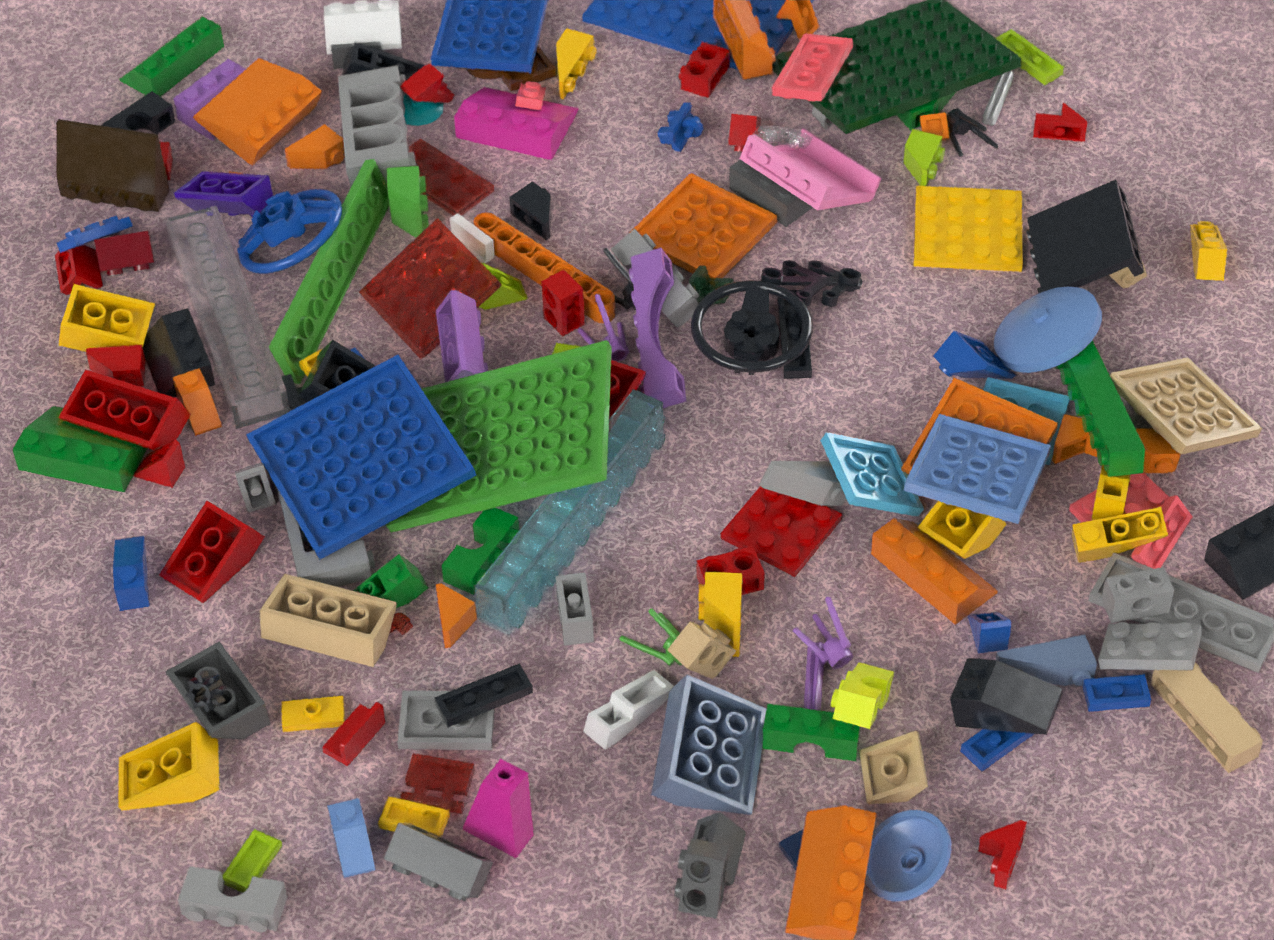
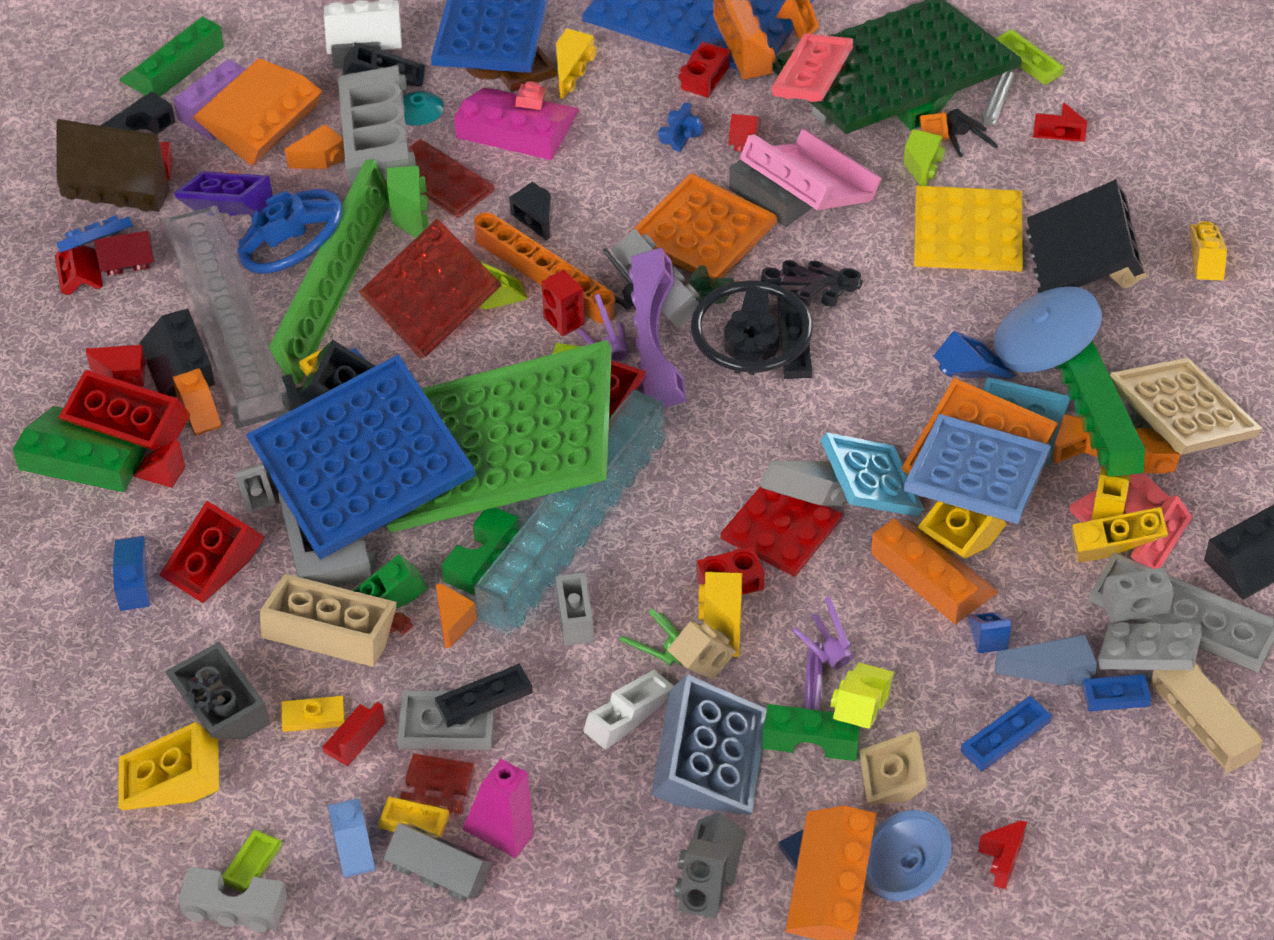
(103, 320): yellow slope -> none
(427, 86): red slope -> none
(460, 337): medium lavender slope -> none
(473, 238): white panel -> none
(775, 134): clear slope -> none
(1003, 698): black slope -> none

